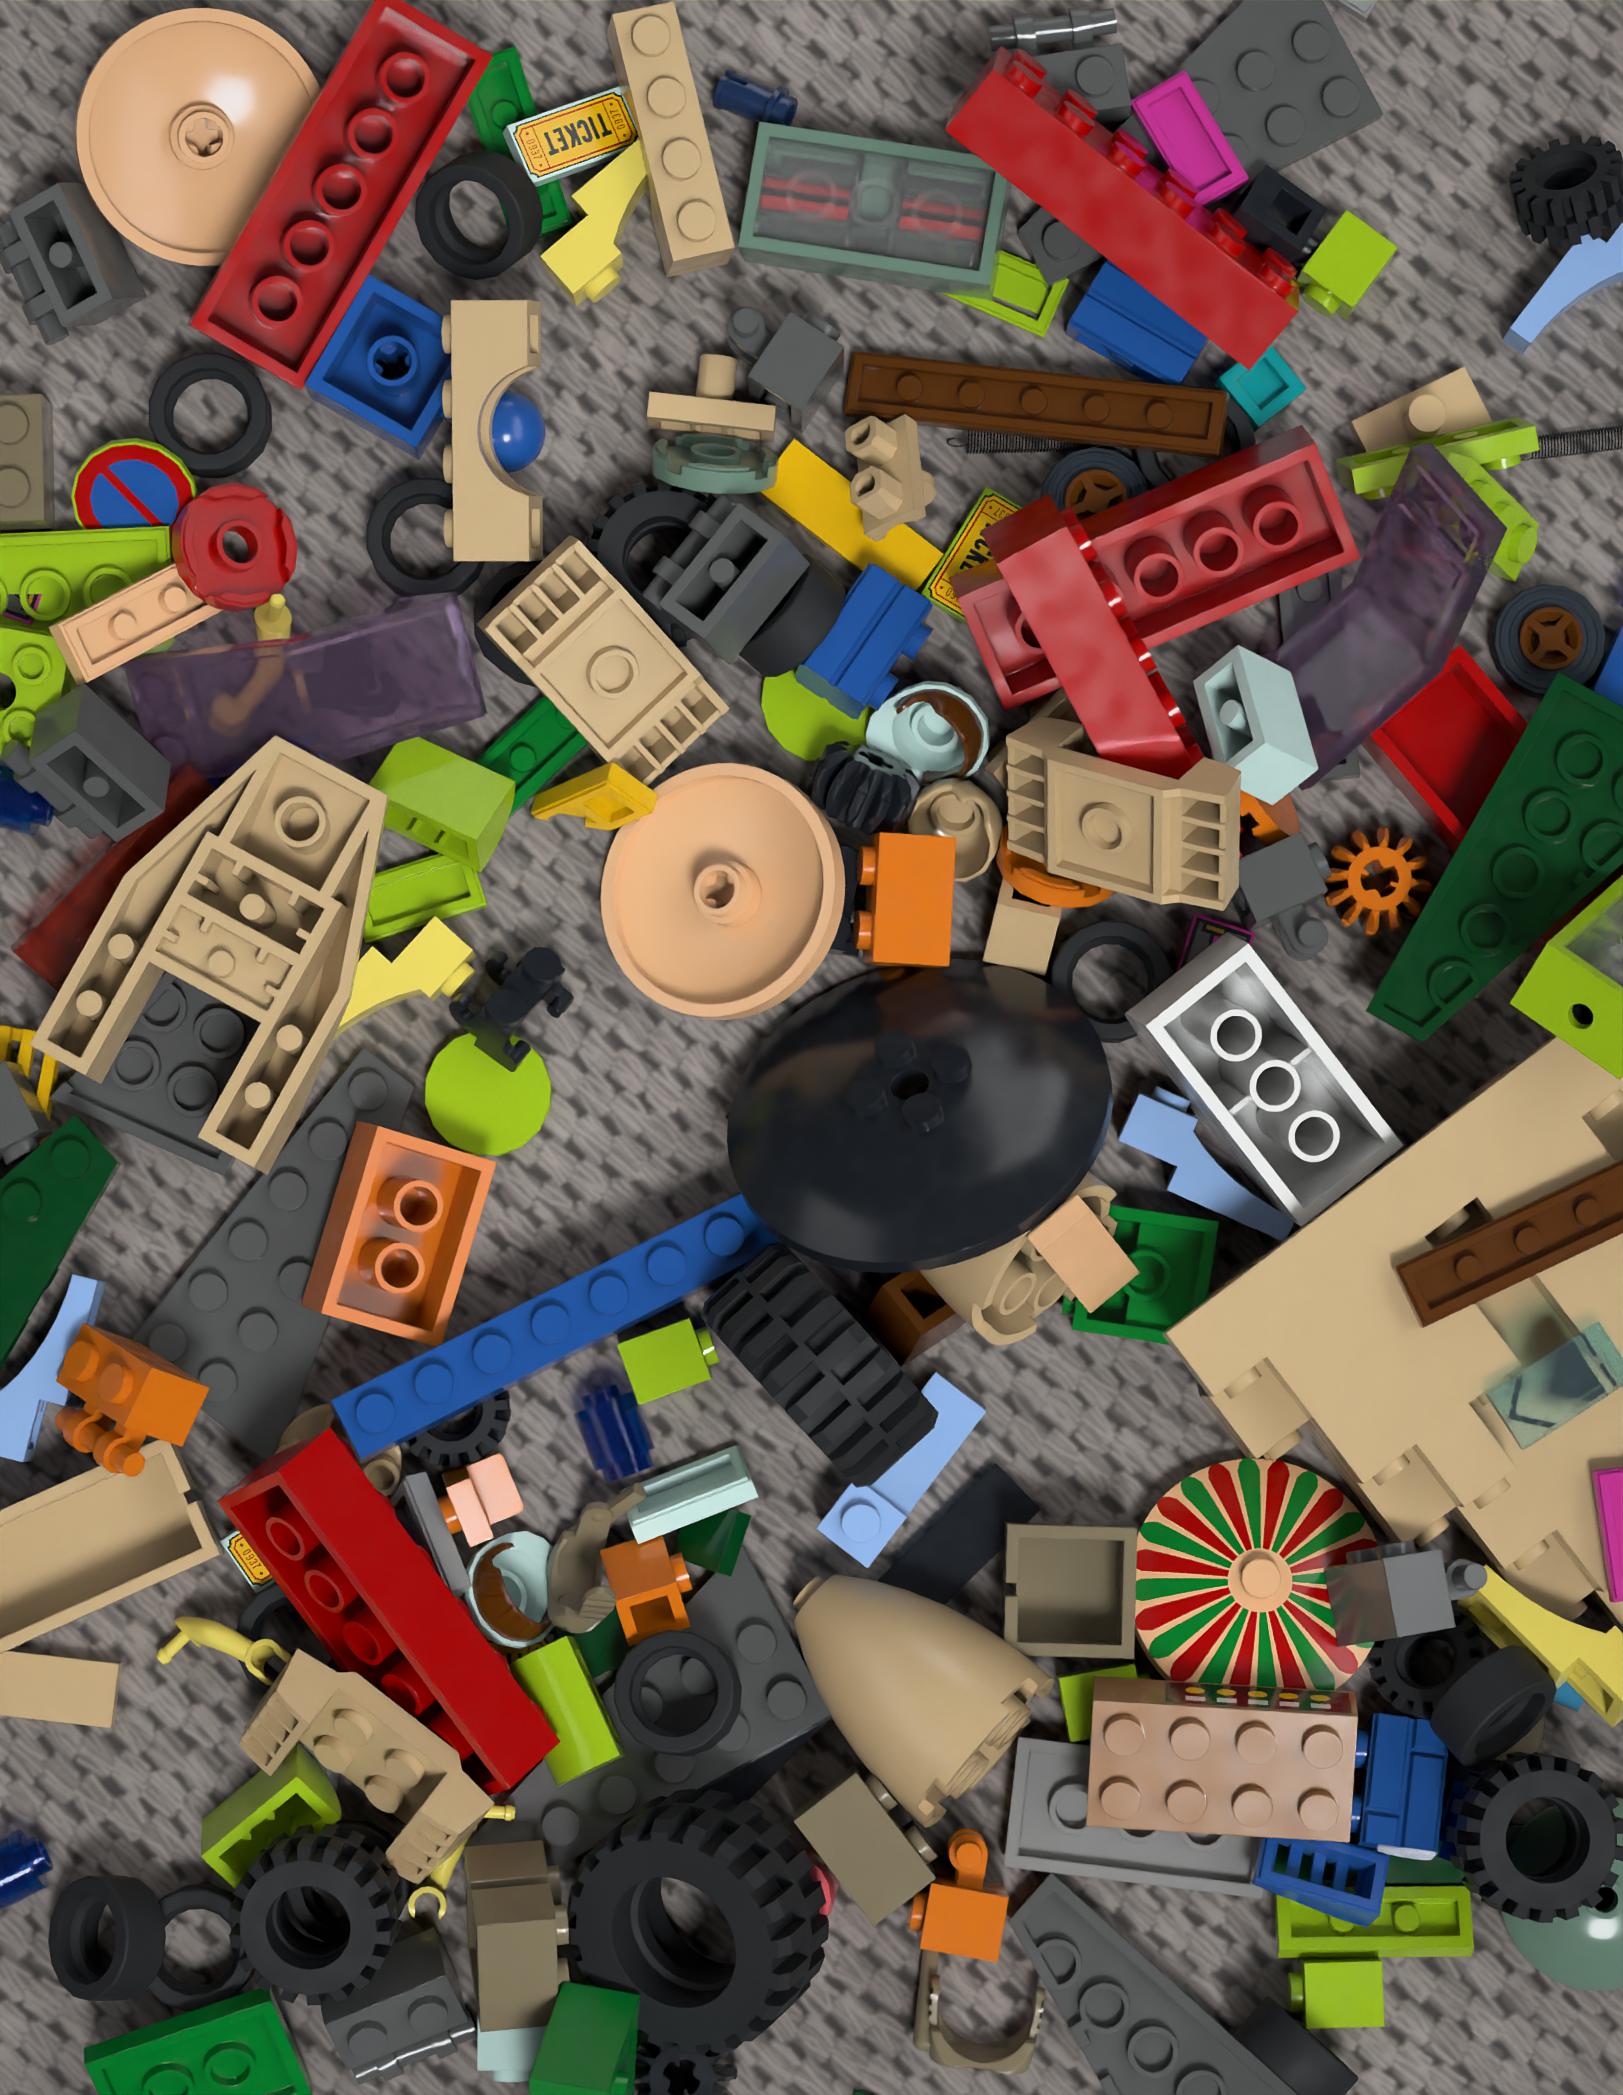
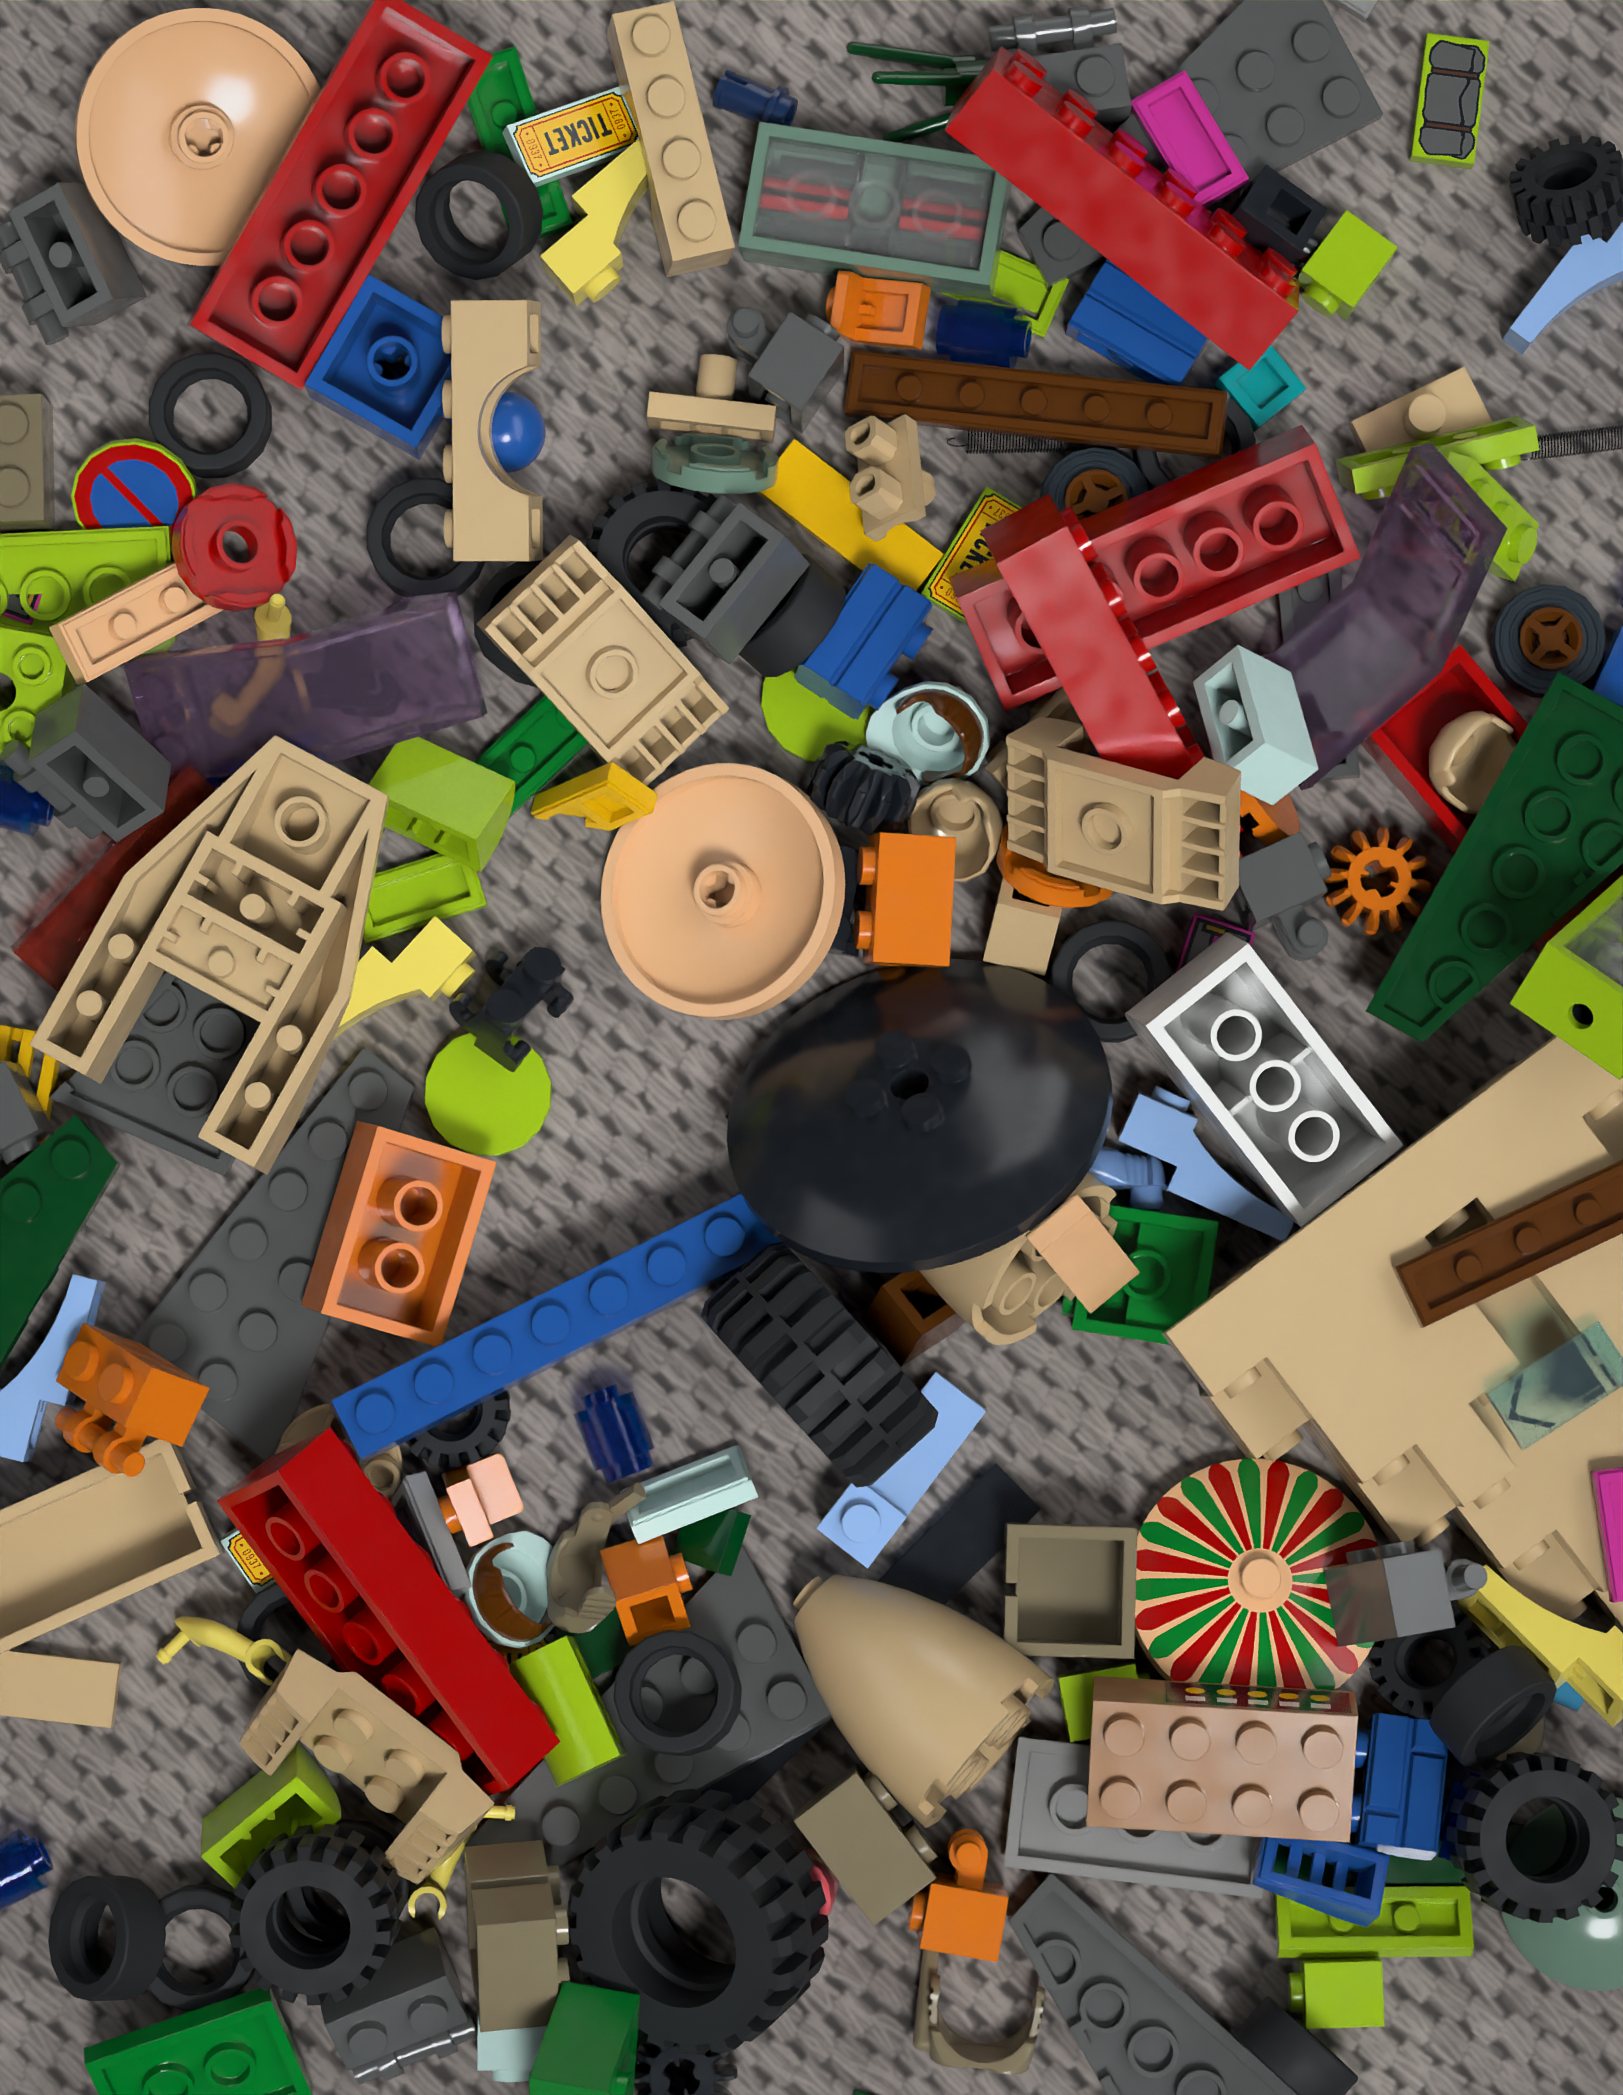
(668, 1360): lime brick -> none
(878, 311): none -> orange bracket
(954, 80): none -> dark green plant
(983, 333): none -> clear blue brick
(1140, 1175): none -> medium blue arm
(1449, 101): none -> tile
(1469, 758): none -> tan hair

